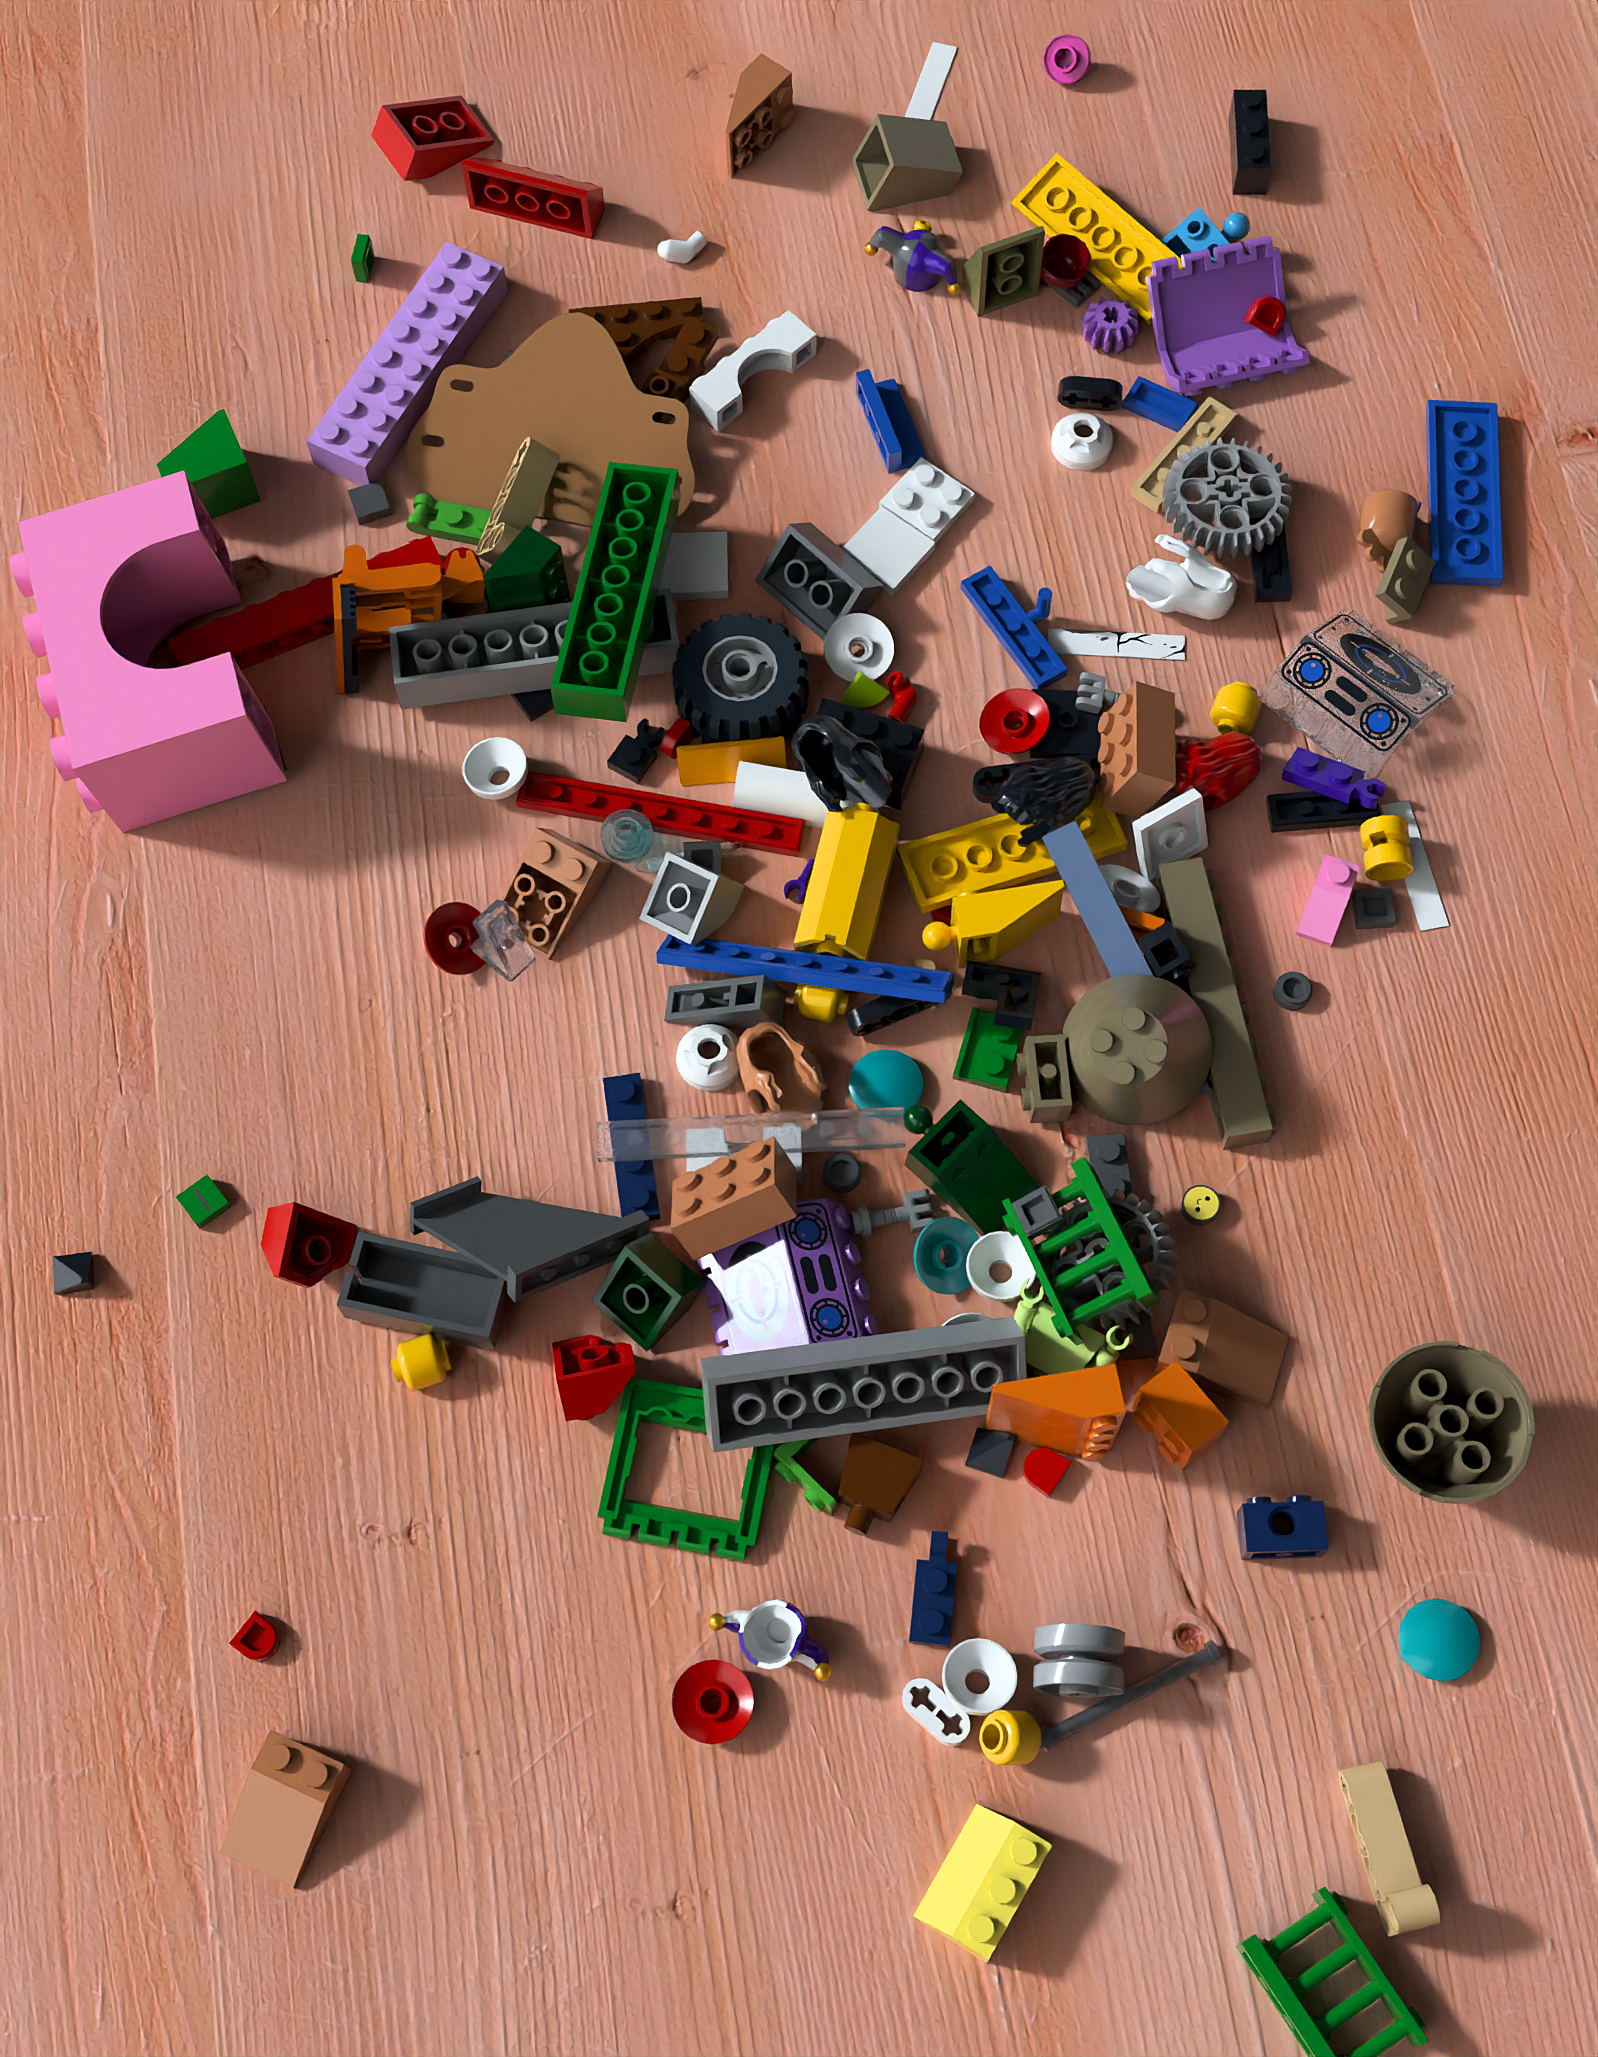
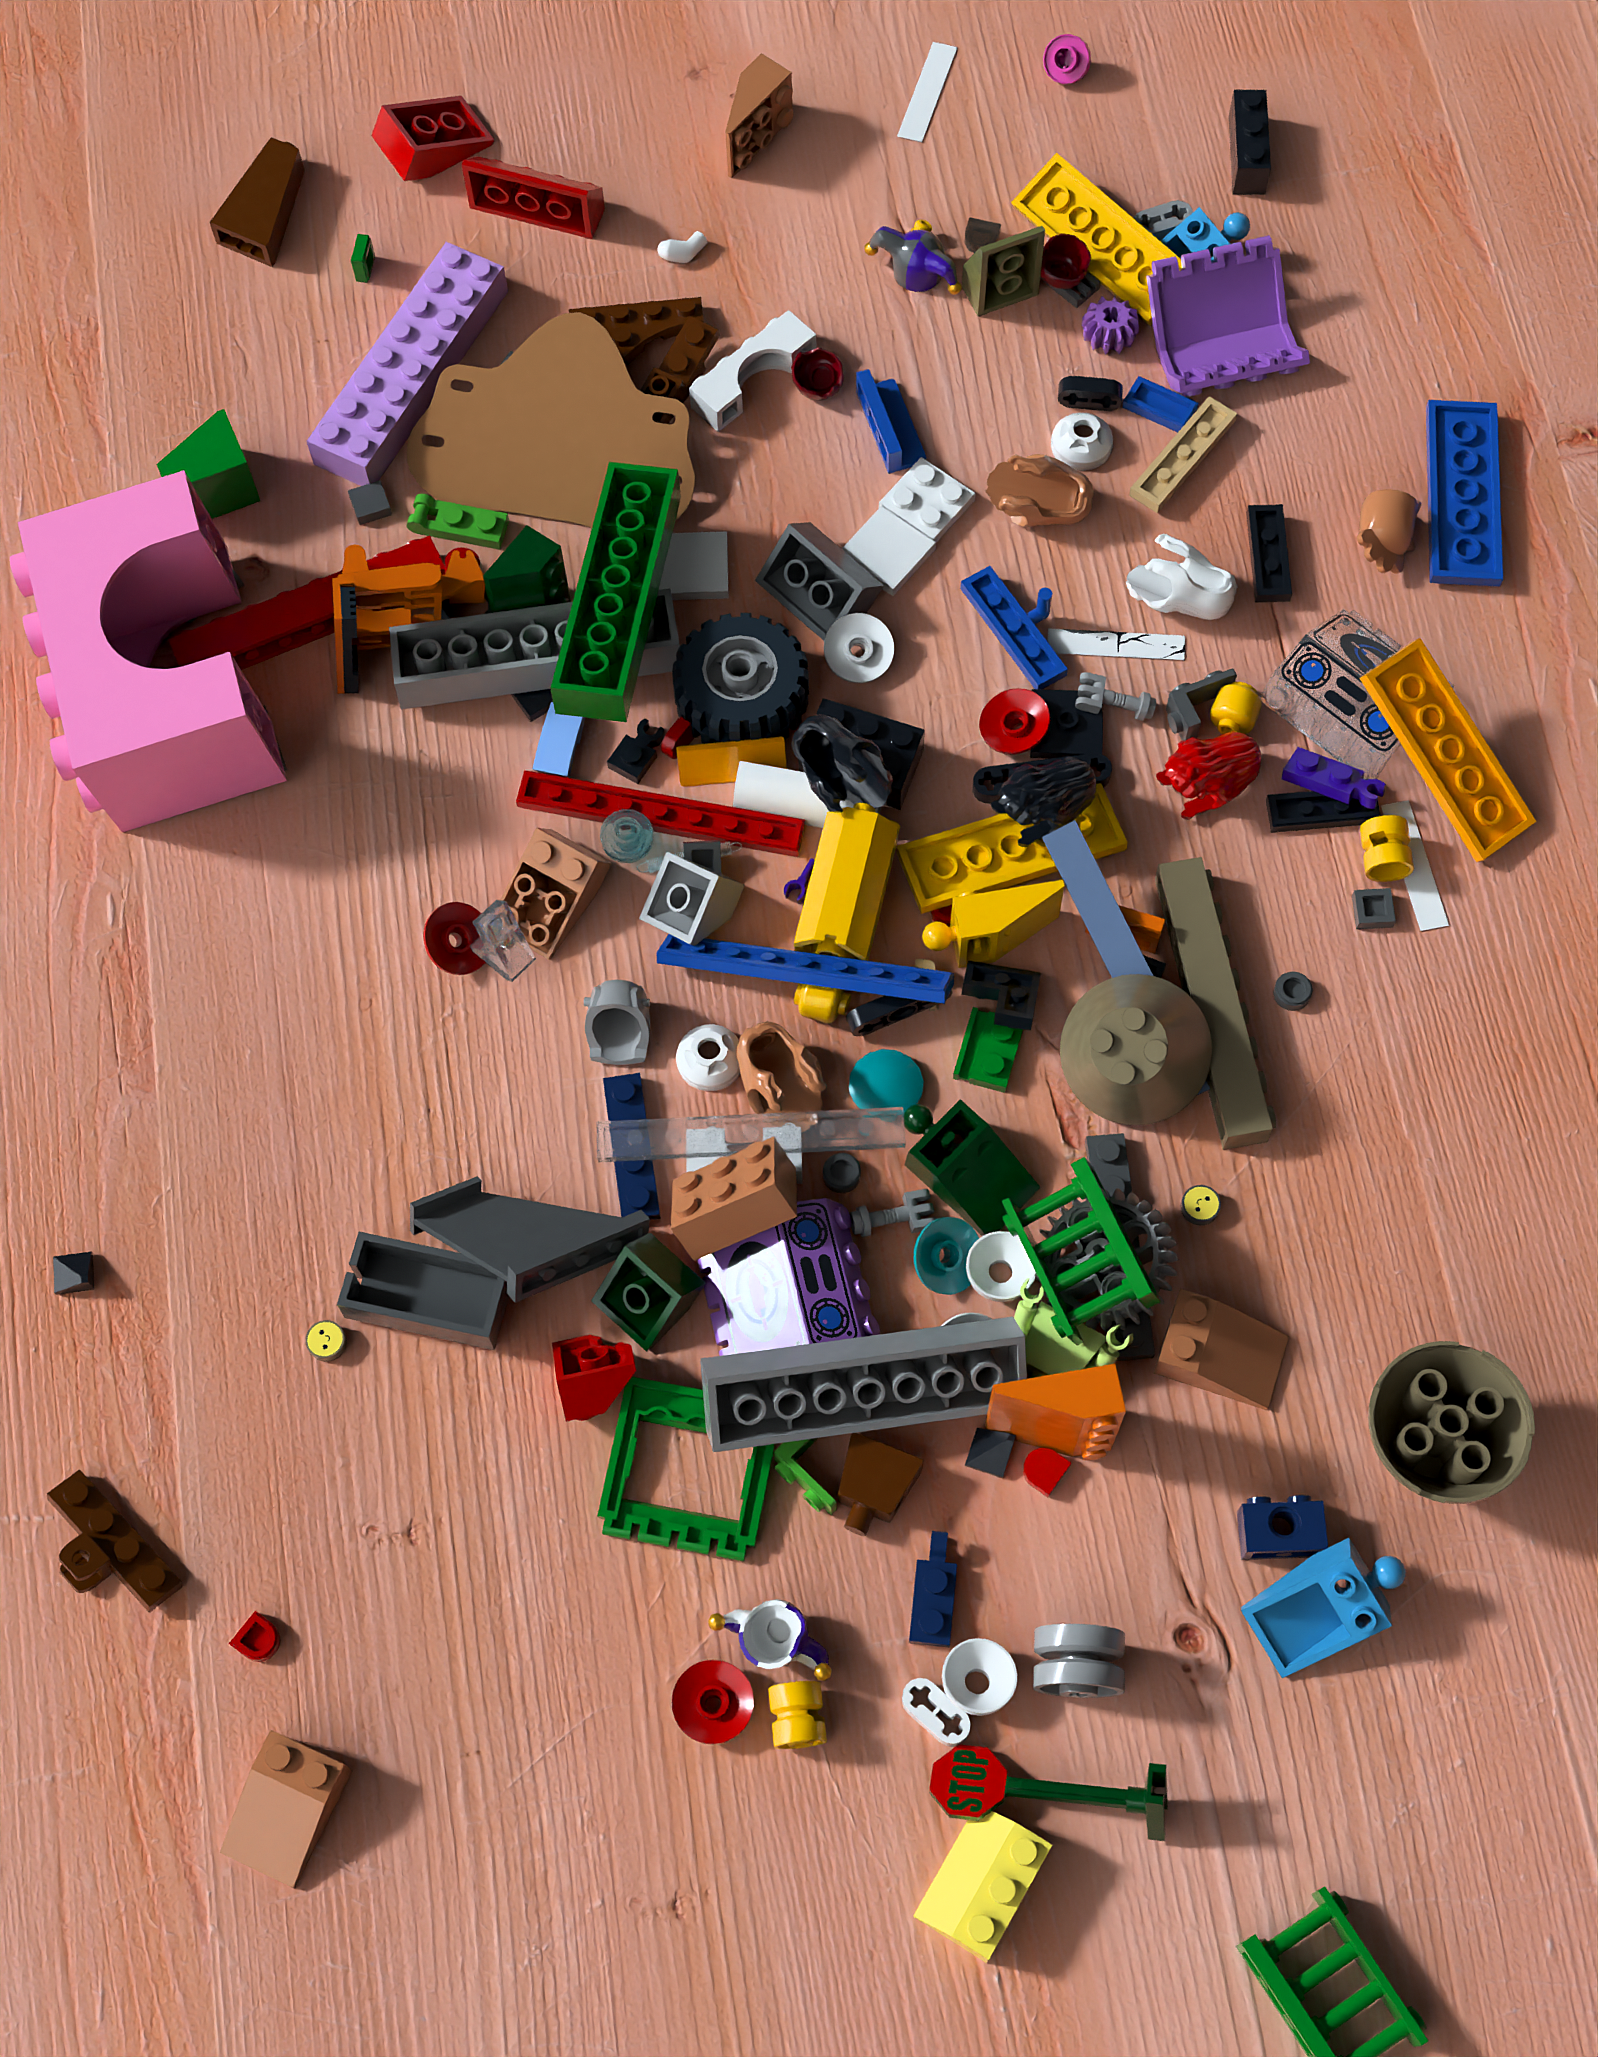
(107, 1545): none -> reddish brown plate
(203, 1201): green tile -> none
(261, 204): none -> reddish brown slope
(305, 1243): red slope -> none
(326, 1340): none -> light yellow tile
(421, 1362): yellow head -> none
(494, 756): white piece -> none
(518, 498): tan beam -> none
(558, 743): none -> light blue slope
(617, 1023): none -> light grey helmet
(727, 1003): dark grey slope -> none
(797, 1715): none -> yellow wheel
(817, 374): none -> dark red hair
(864, 692): lime tile -> none
(903, 695): red arm -> none
(905, 162): dark tan slope -> none
(973, 1783): none -> dark green piece
(980, 233): none -> clear smoke tile
(1010, 1737): yellow head -> none
(1038, 1212): dark grey tile -> none
(1040, 491): none -> nougat hair
(1046, 1079): dark tan brick -> none
(1131, 888): white dish -> none
(1131, 1695): flat silver bar -> none
(1137, 750): nougat brick -> none
(1161, 217): none -> light grey beam
(1161, 944): black brick -> none
(1170, 833): white plate -> none
(1178, 1415): orange brick -> none
(1180, 709): none -> dark grey bracket
(1226, 498): light grey gear -> none
(1266, 314): red tile -> none
(1309, 1614): none -> dark azure slope
(1328, 900): bright pink slope -> none
(1385, 1850): tan beam -> none
(1404, 580): dark tan bracket -> none
(1439, 1640): teal dish -> none
(1448, 750): none -> light orange plate

